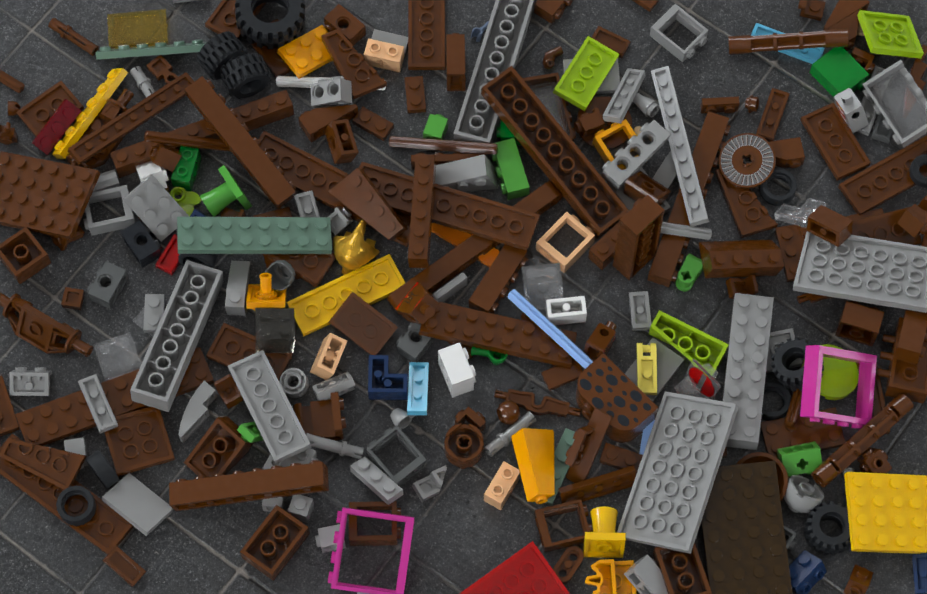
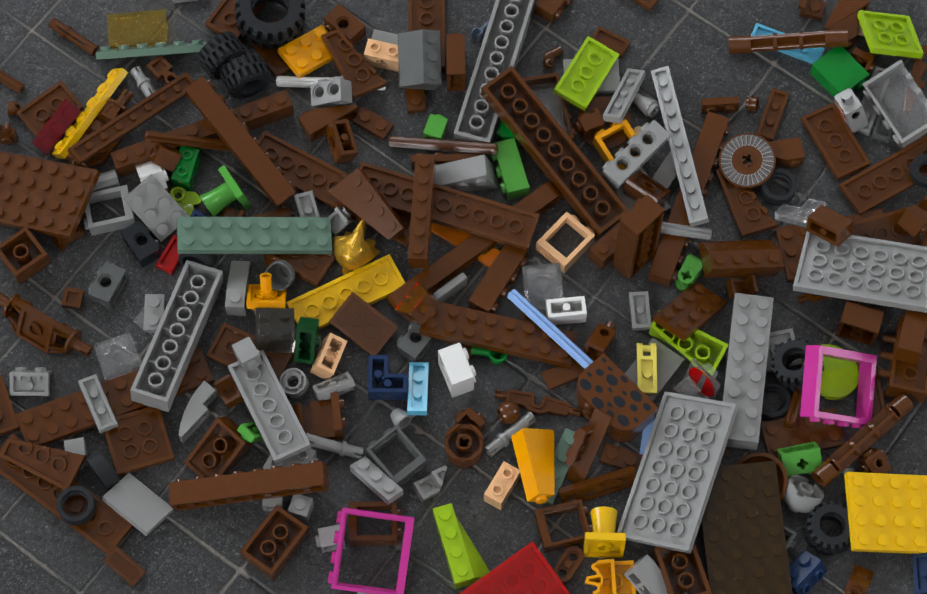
(247, 354): none -> light grey brick
(307, 340): none -> dark green brick
(419, 59): none -> dark grey slope
(461, 555): none -> lime wedge
(686, 20): light grey window -> none
(689, 311): none -> reddish brown plate

